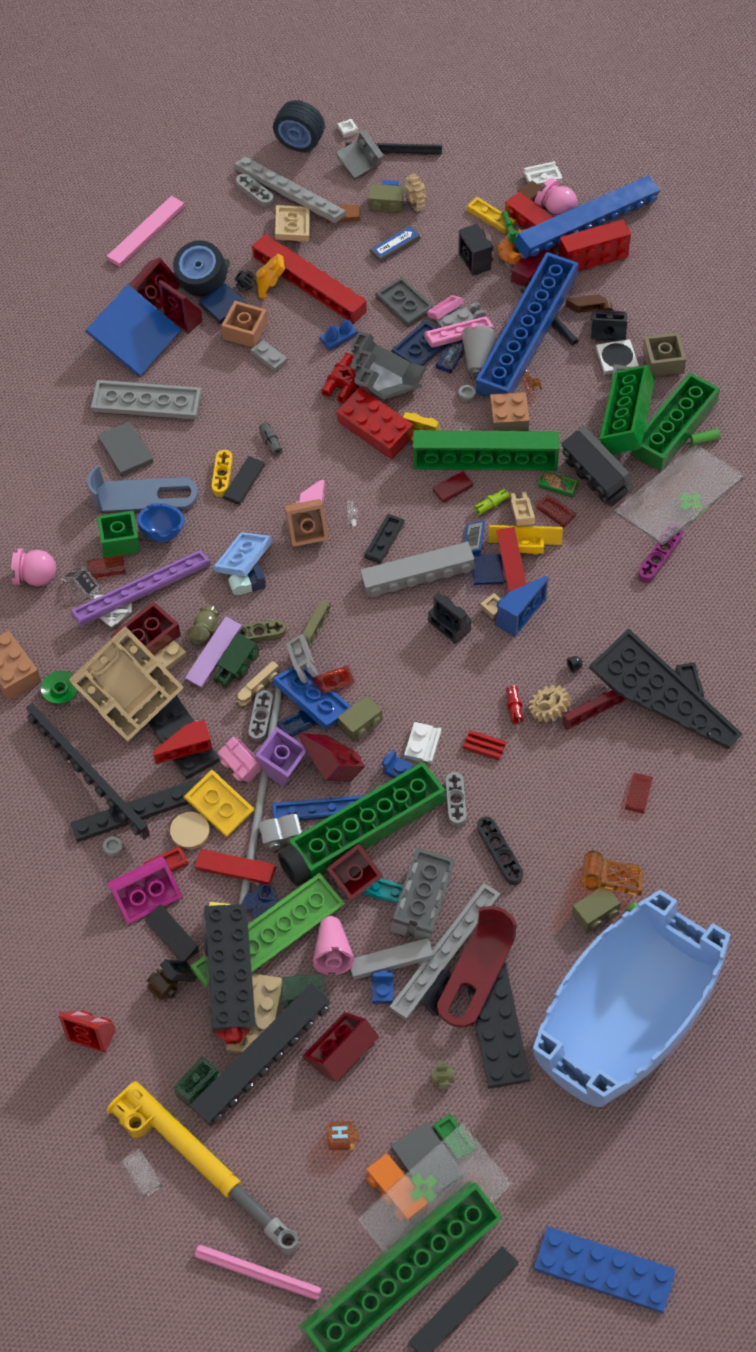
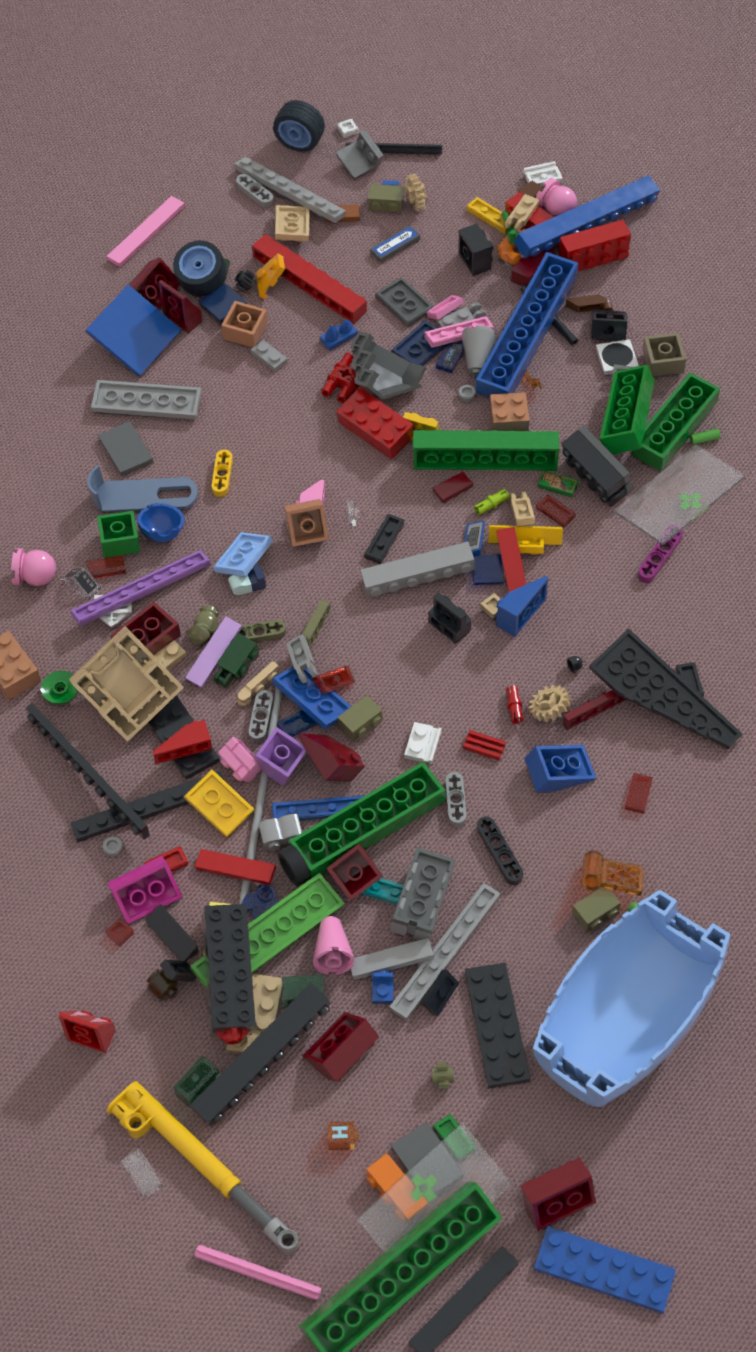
(119, 932): none -> clear red tile
(189, 830): tan tile -> none
(244, 480): black tile -> none
(270, 439): dark grey pin -> none
(394, 766): blue bracket -> none
(479, 963): dark red piece -> none
(522, 212): none -> tan hinge
(558, 1193): none -> dark red brick
(559, 767): none -> blue slope

